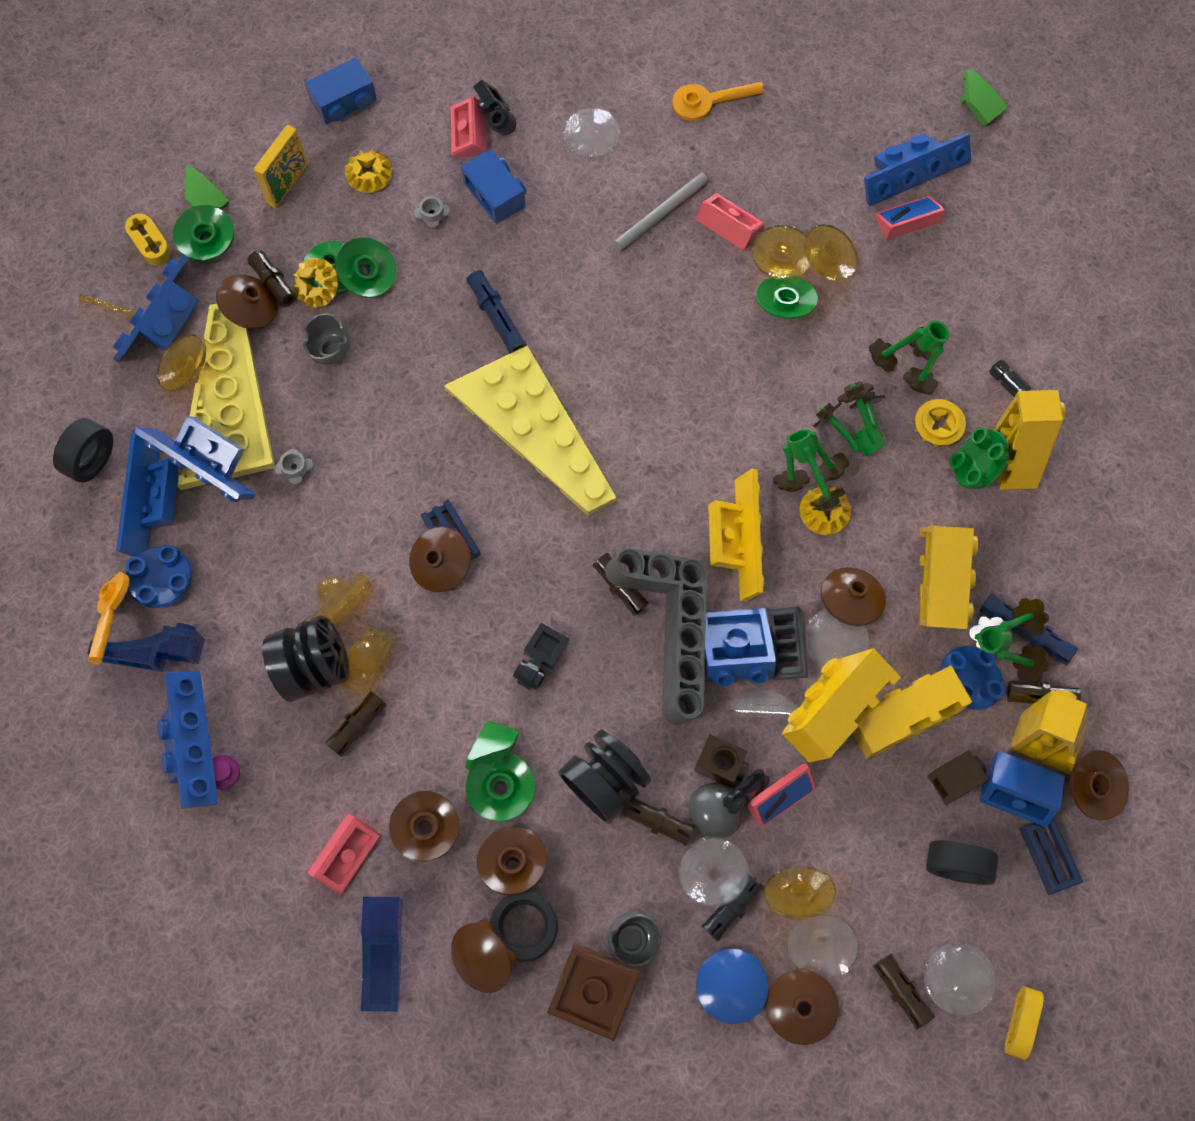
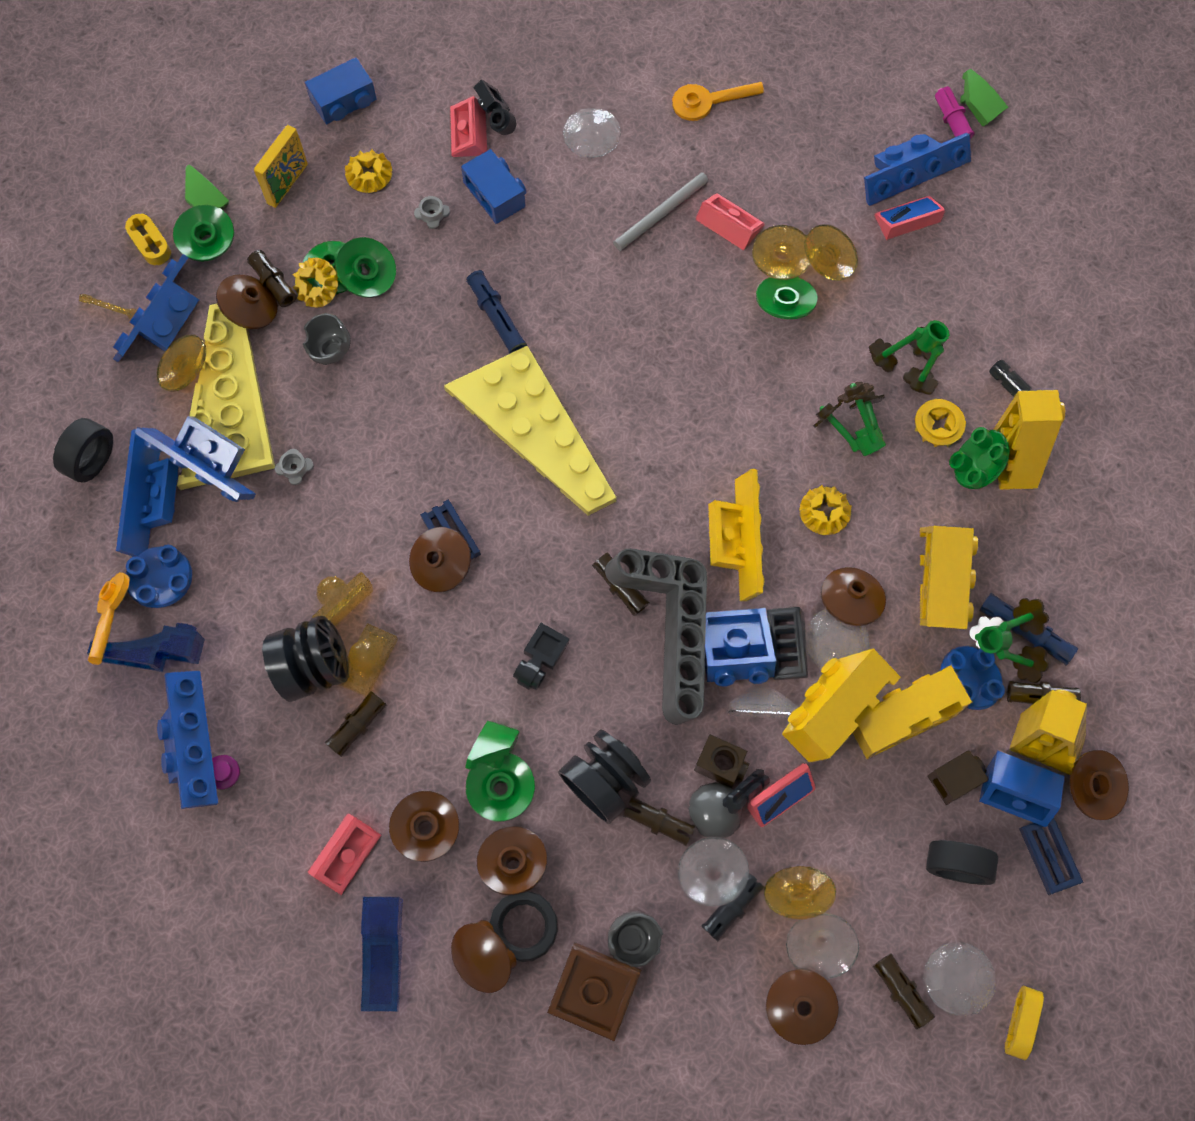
(732, 986): blue dish -> none
(803, 447): plant -> none
(953, 112): none -> dark pink axle

